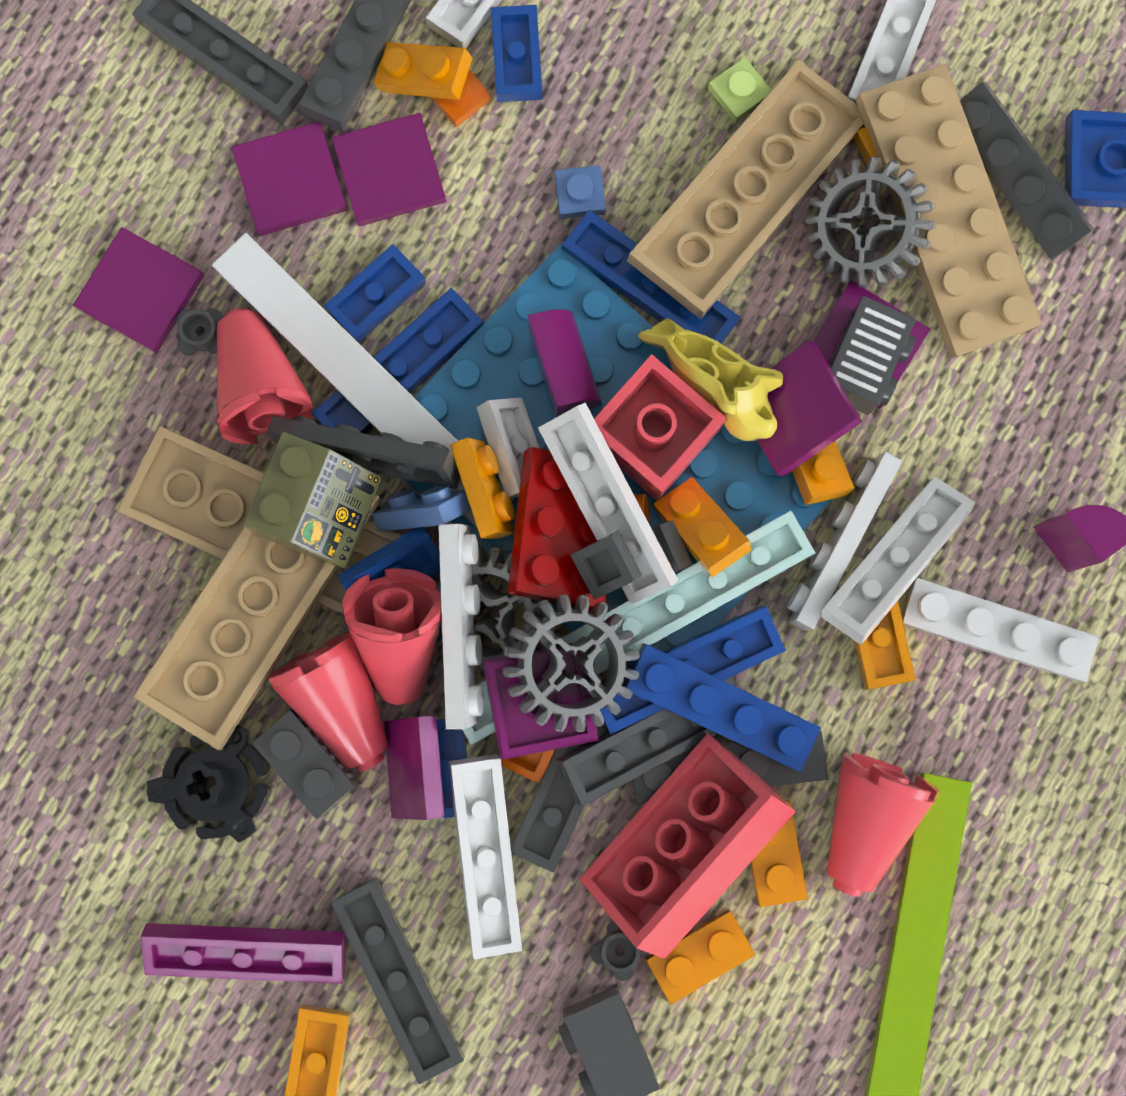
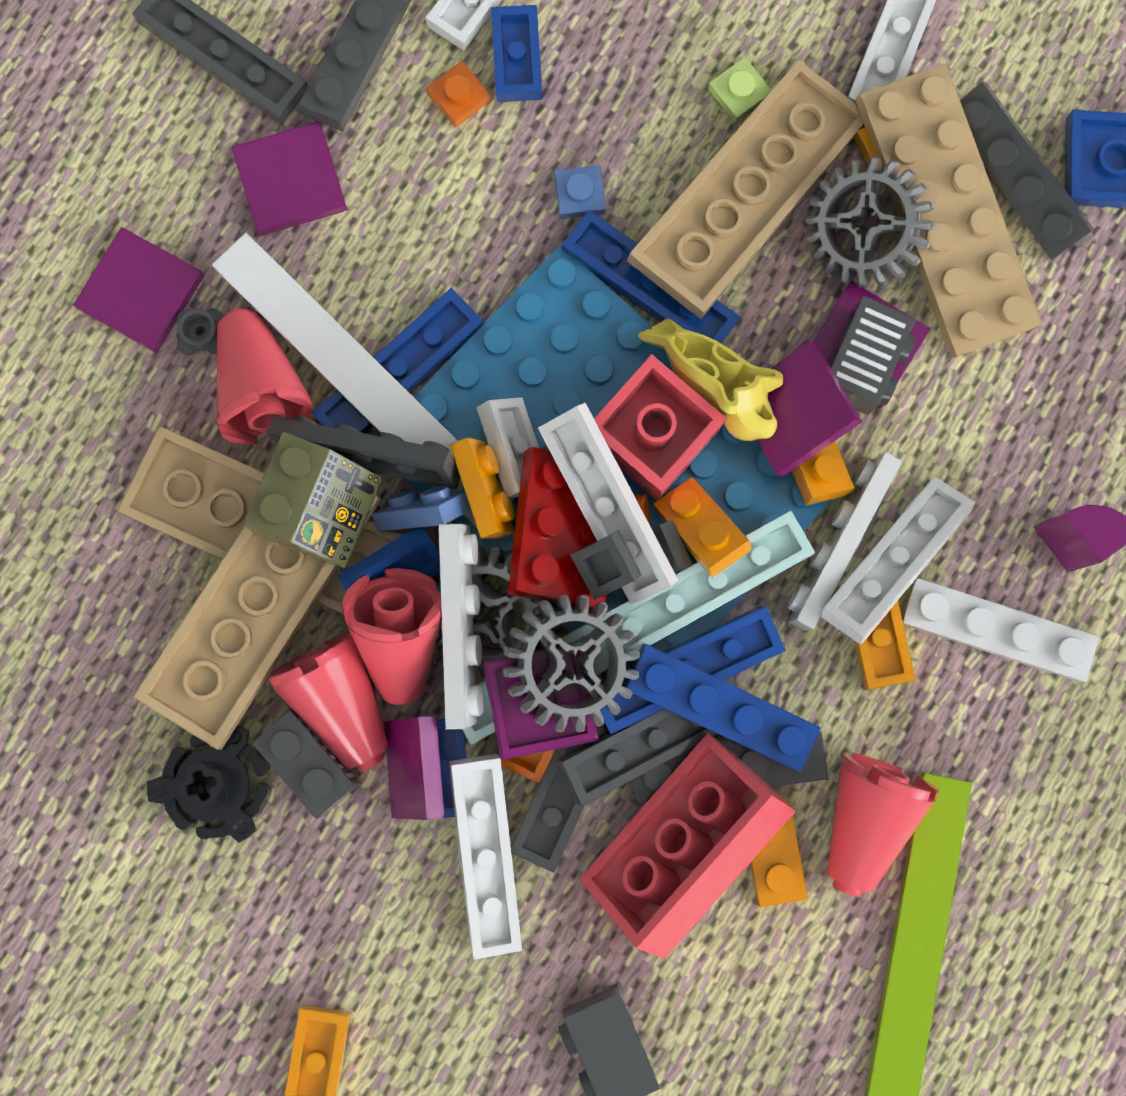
(243, 953): magenta plate -> none
(375, 293): blue plate -> none
(389, 169): magenta tile -> none
(398, 981): dark grey plate -> none
(423, 70): light orange plate -> none
(563, 360): magenta brick -> none
(620, 965): dark grey plate -> none
(701, 957): light orange plate -> none

